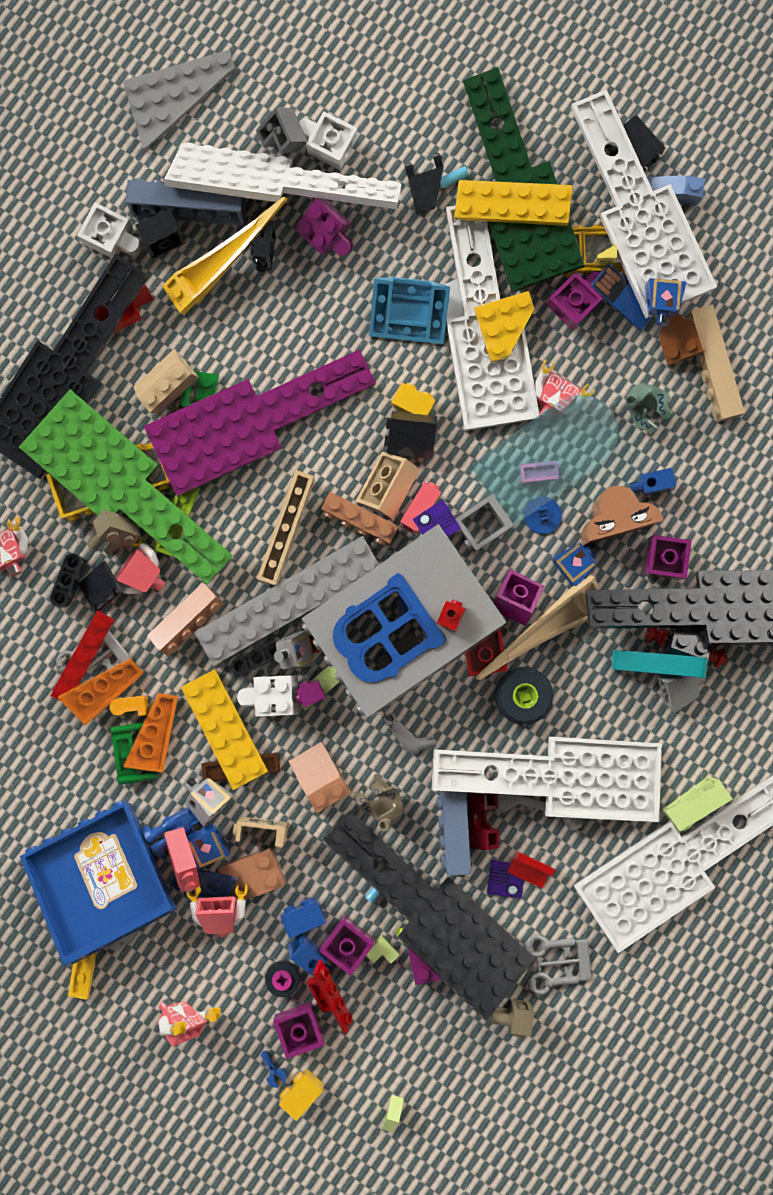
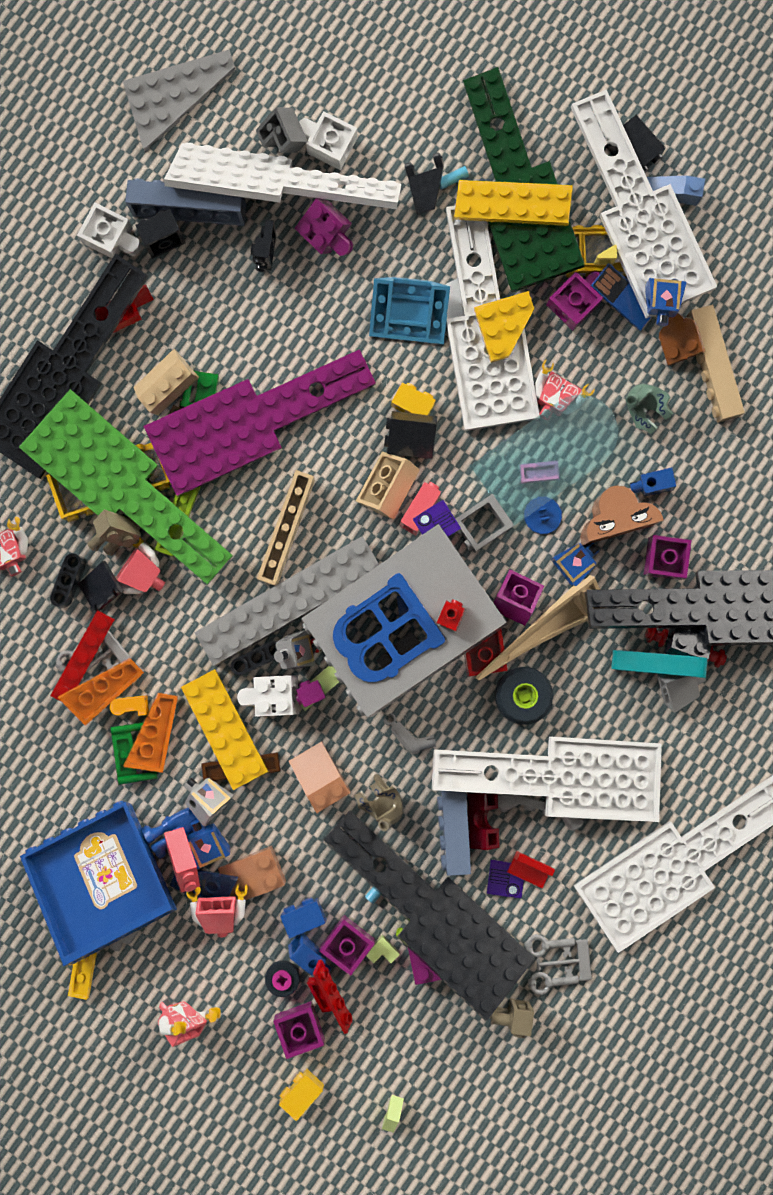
(185, 619): brick -> none
(198, 278): yellow plate -> none
(273, 1070): blue bar -> none
(281, 827): tan panel -> none
(360, 519): nougat brick -> none
(697, 803): yellowish green wedge -> none

